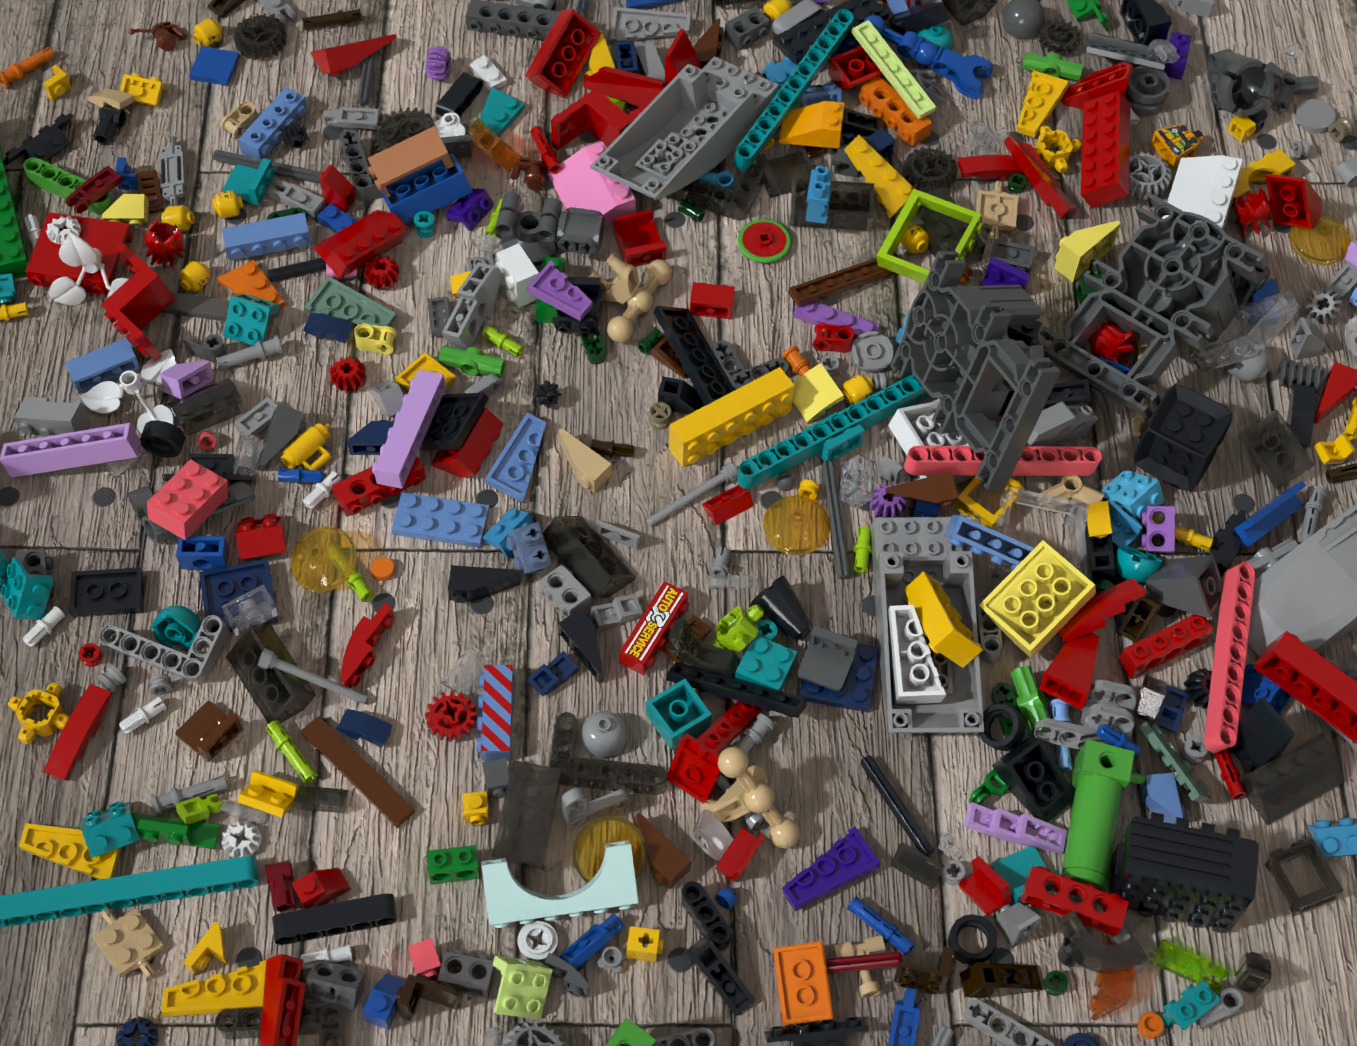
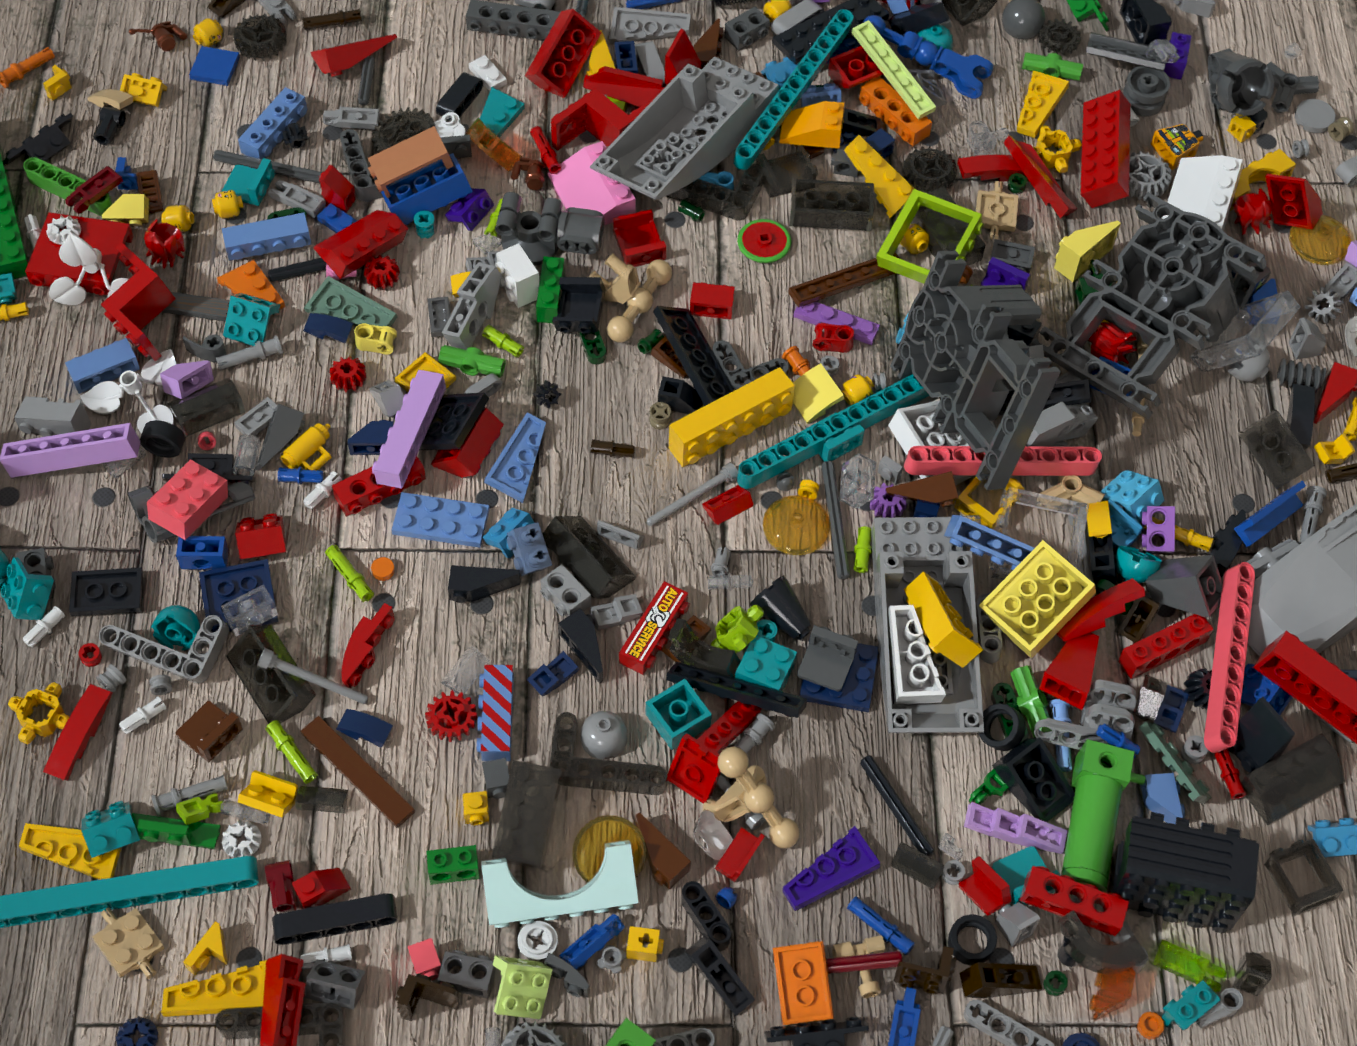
(171, 157): light grey piece -> none
(195, 276): yellow head -> none
(240, 119): tan piece -> none
(332, 563): clear yellow dish -> none
(381, 1004): blue slope -> none
(438, 63): medium lavender gear -> none
(558, 292): medium lavender wing -> none
(579, 812): light grey beam -> none
(586, 464): tan slope -> none
(818, 195): dark azure hips -> none
(872, 352): light grey tile -> none
(1098, 84): red wedge -> none
(1182, 437): black piece -> none

